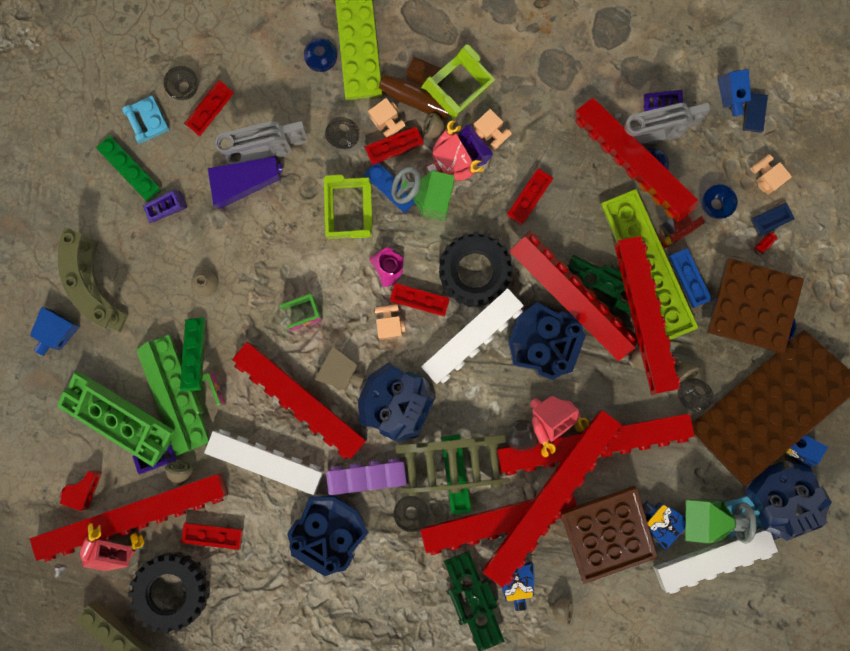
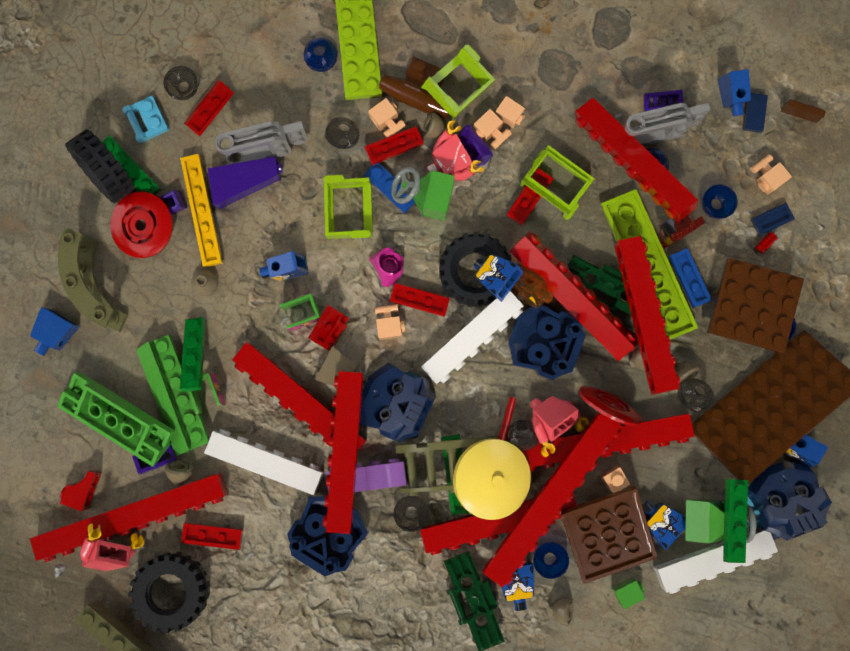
(100, 165): none -> black tyre
(152, 238): none -> red piece
(201, 210): none -> yellow plate
(285, 266): none -> blue torso
(328, 328): none -> red plate
(344, 452): none -> red brick
(491, 479): none -> light yellow dish
(497, 275): none -> blue torso
(507, 418): none -> red bar
(510, 112): none -> light nougat brick
(531, 289): none -> clear orange torso
(555, 569): none -> clear blue piece
(568, 210): none -> lime piece
(610, 405): none -> red piece
(614, 479): none -> light nougat brick
(629, 592): none -> bright green brick
(735, 521): none -> green plate
(803, 111): none -> reddish brown tile

